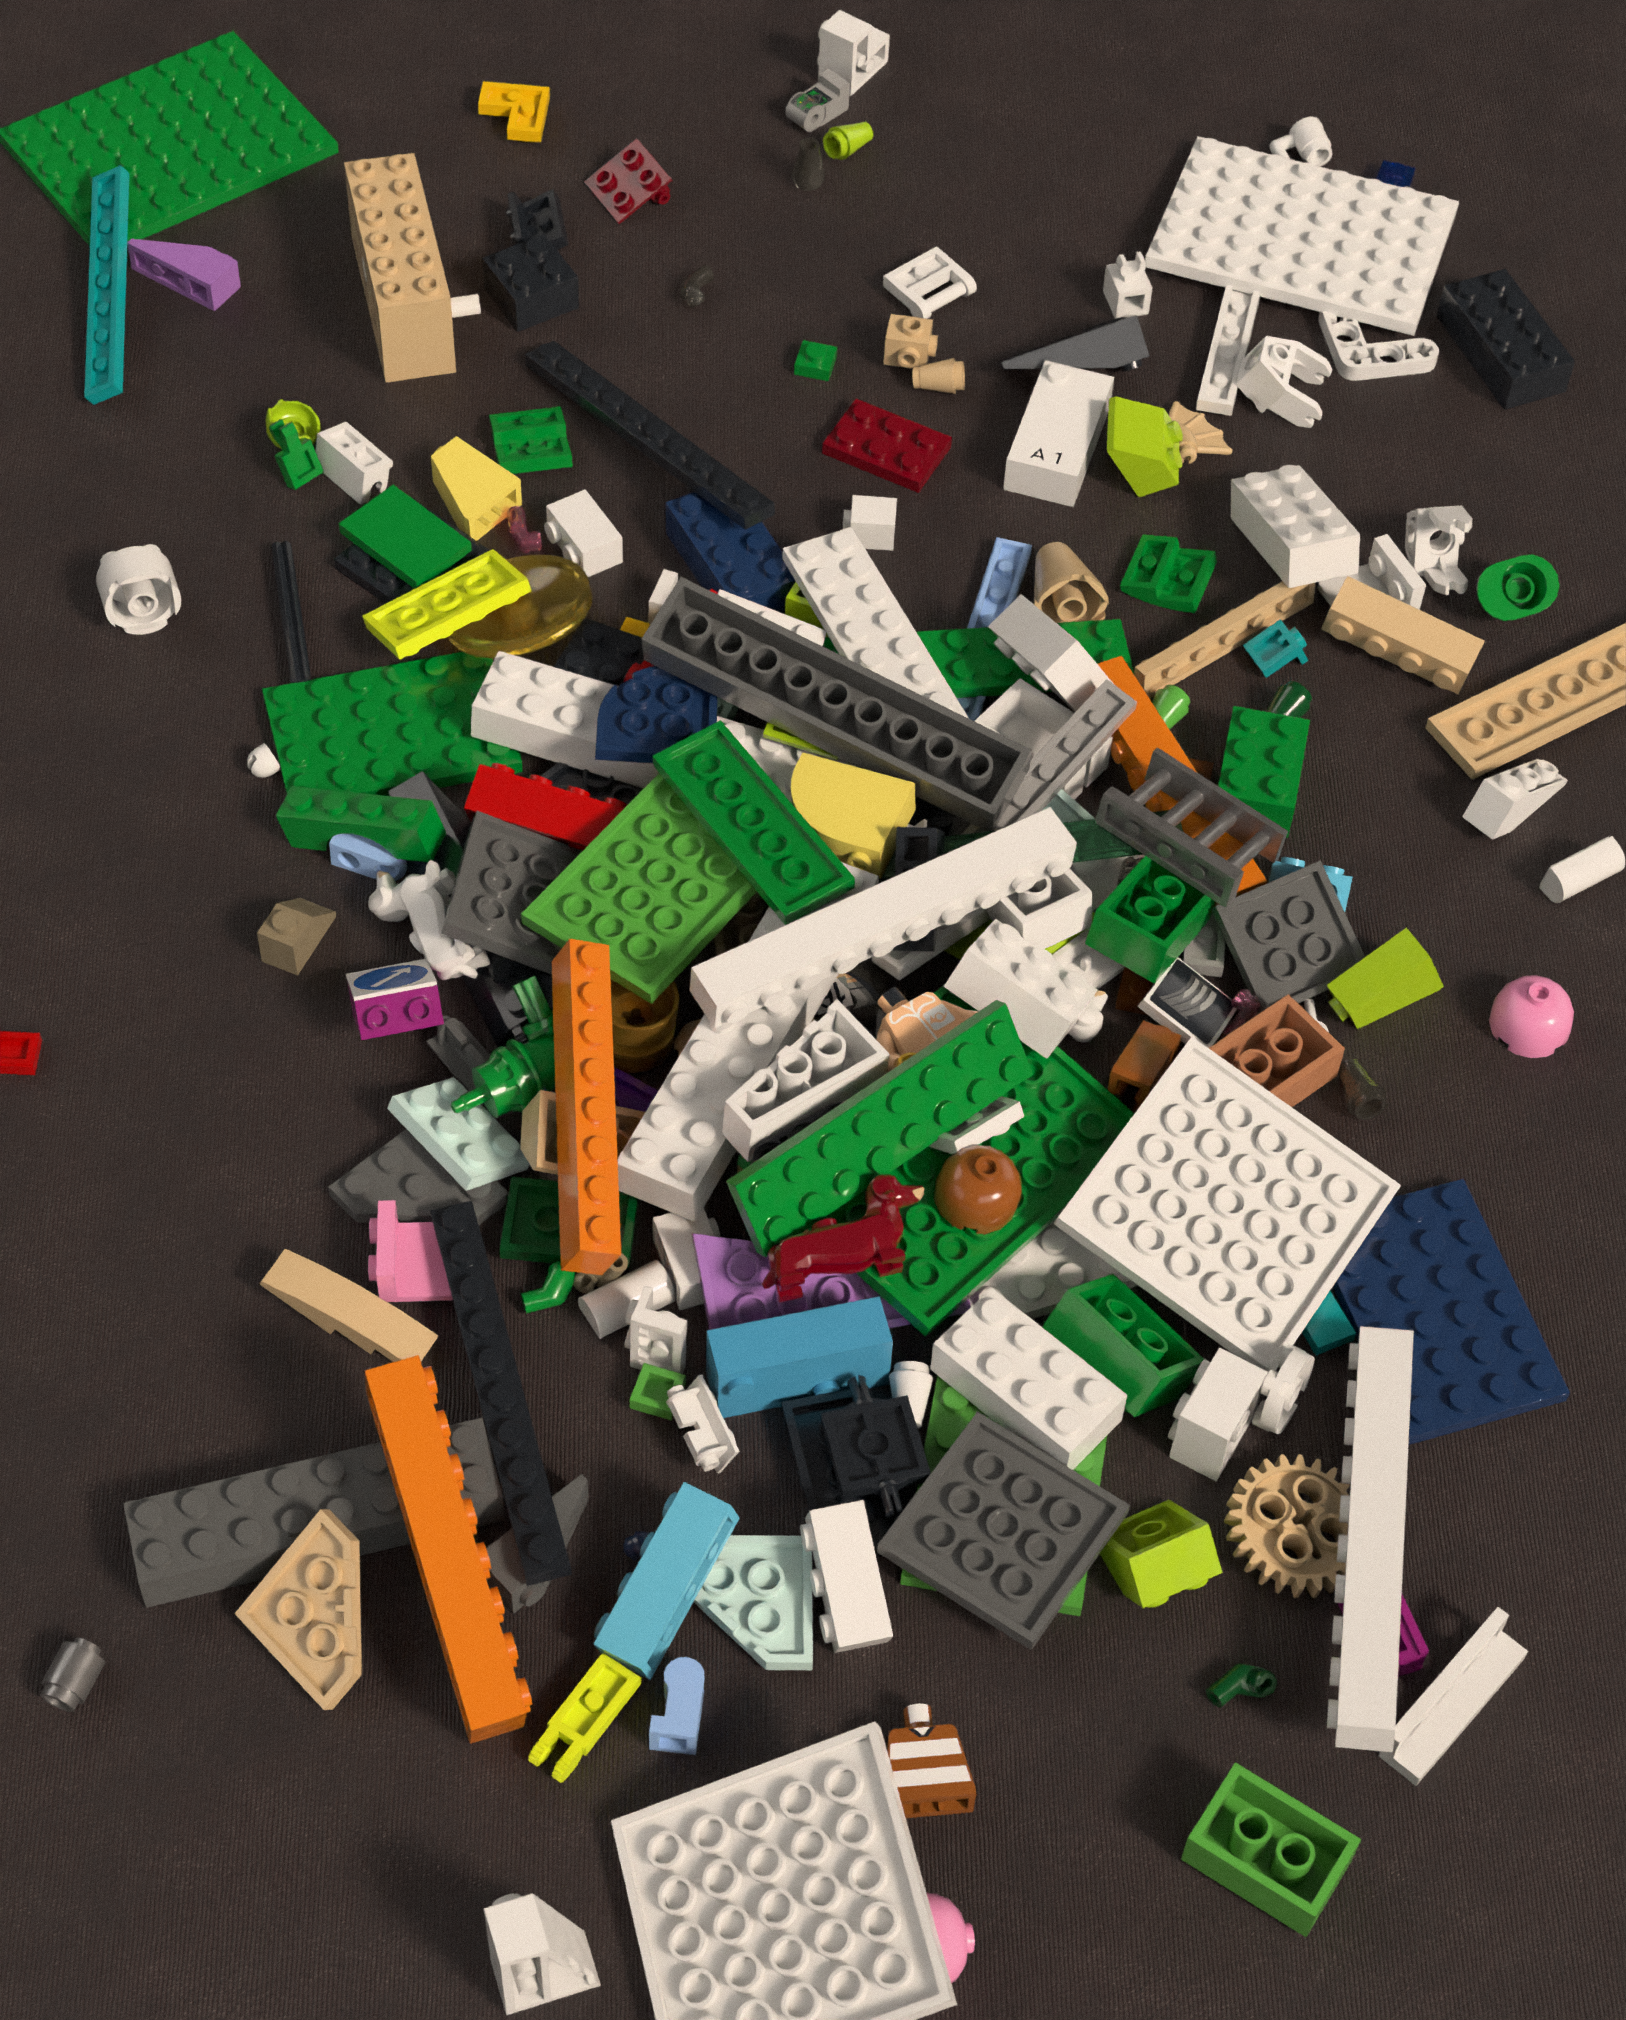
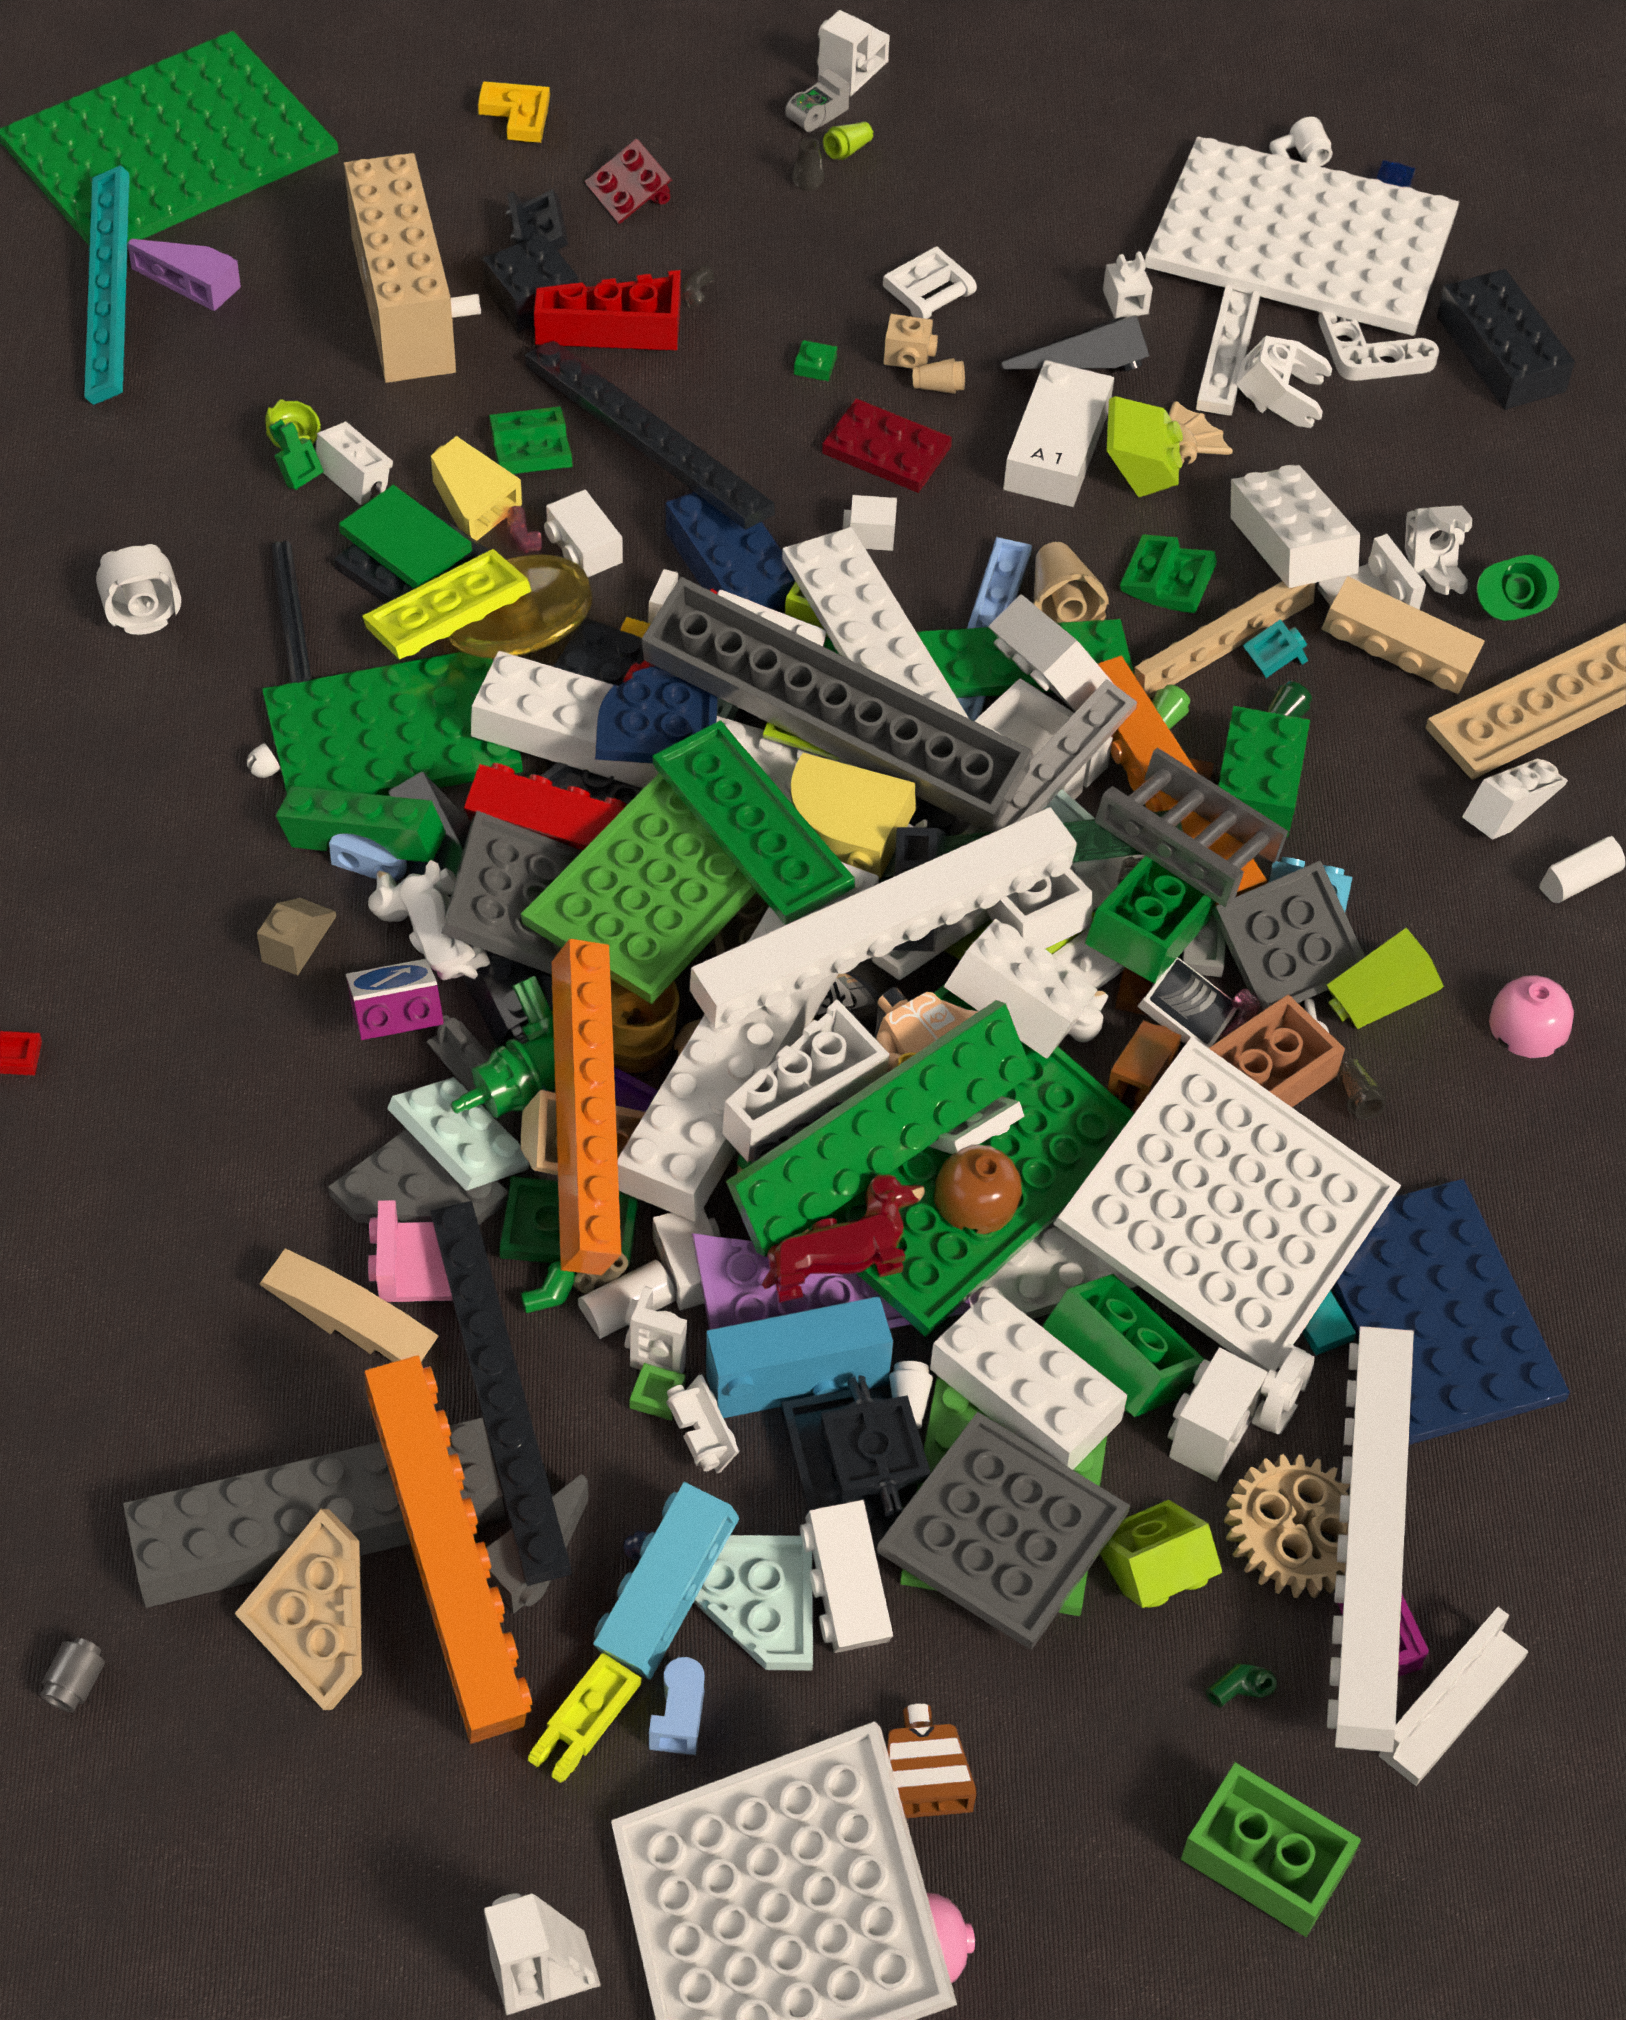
(611, 313): none -> red wedge

